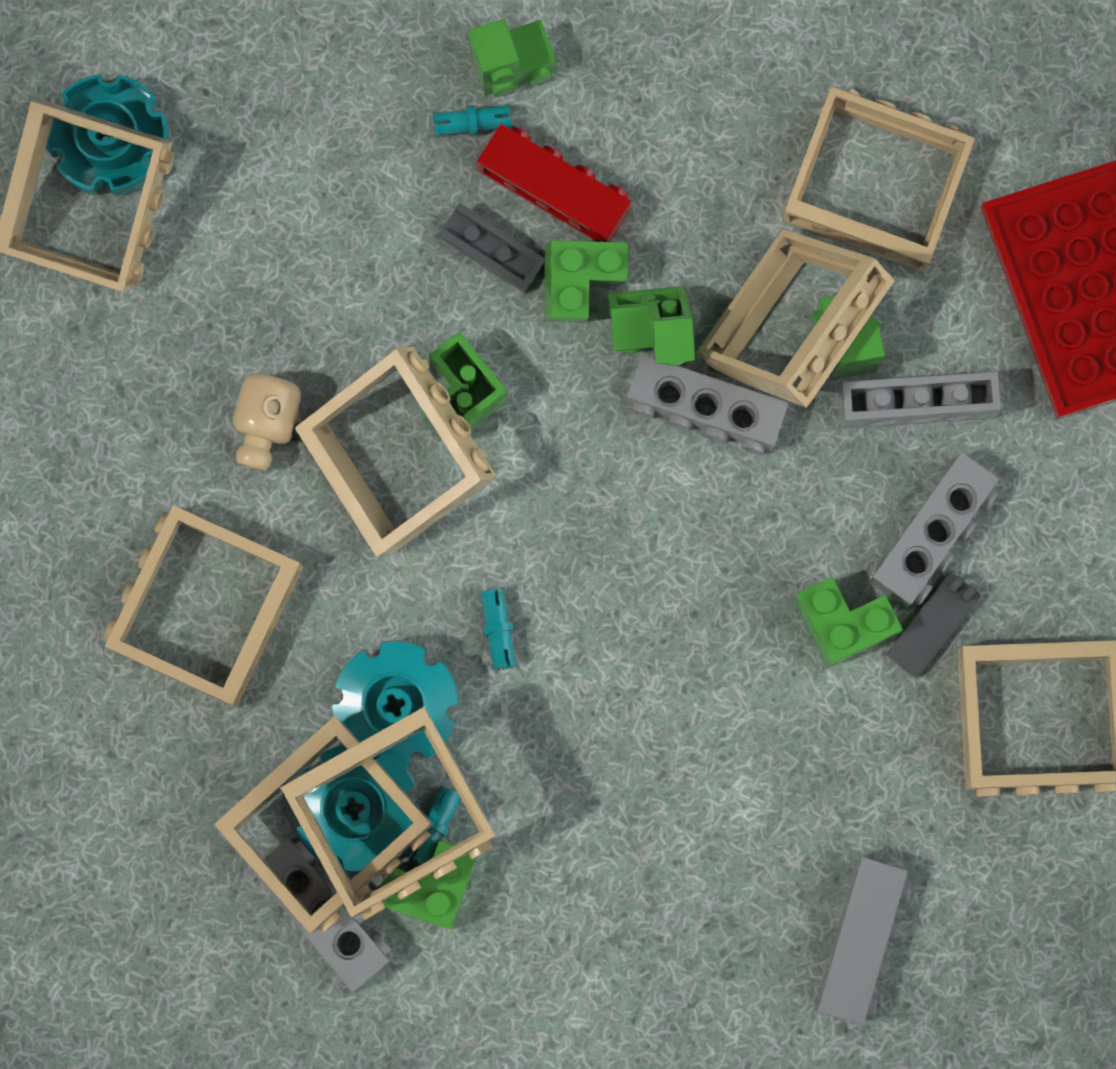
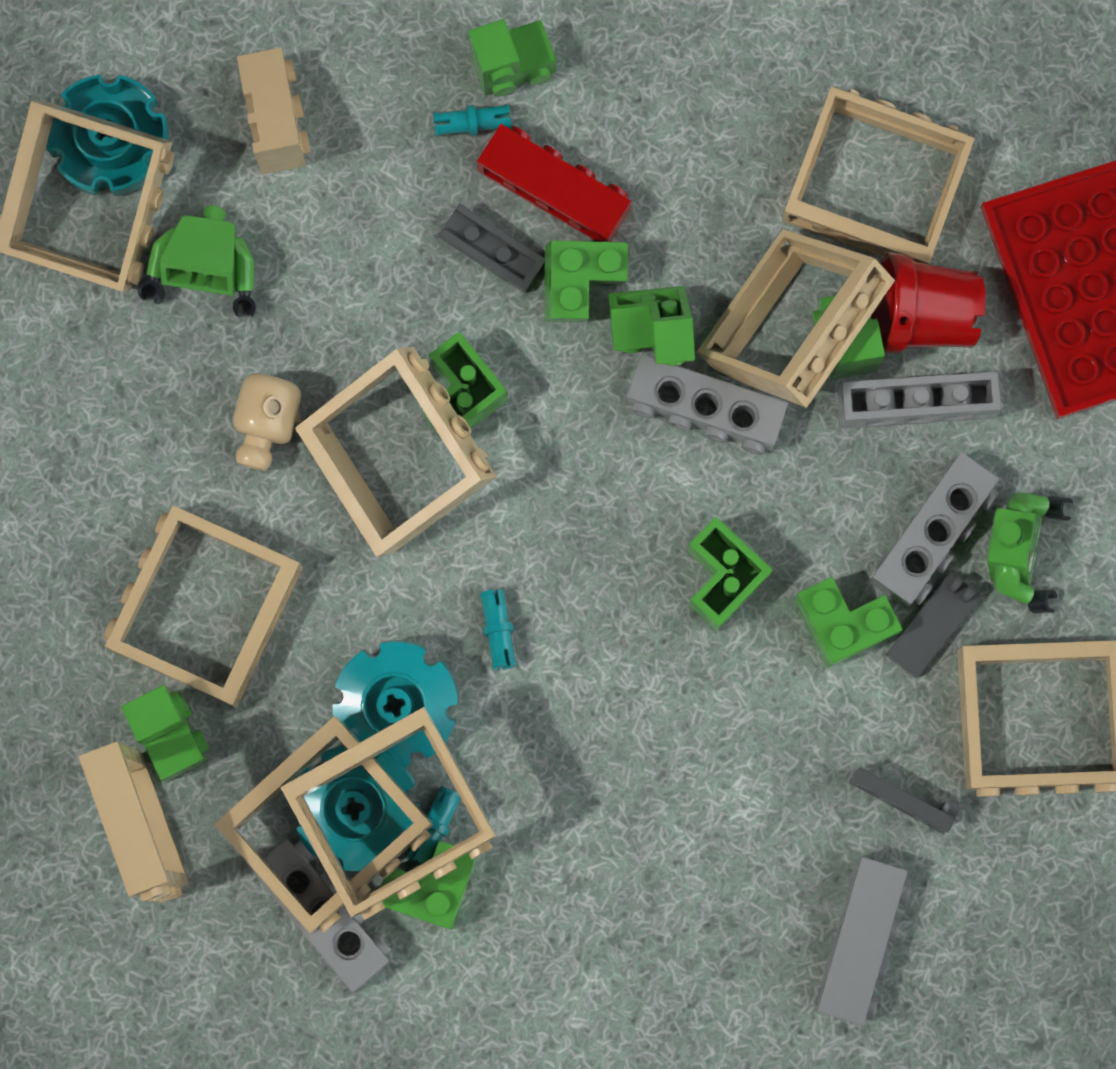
(134, 823): none -> tan window
(163, 727): none -> bright green brick
(202, 257): none -> bright green torso
(273, 110): none -> tan wedge
(735, 573): none -> bright green brick
(929, 305): none -> red piece
(938, 819): none -> dark grey hinge
(1015, 547): none -> bright green torso

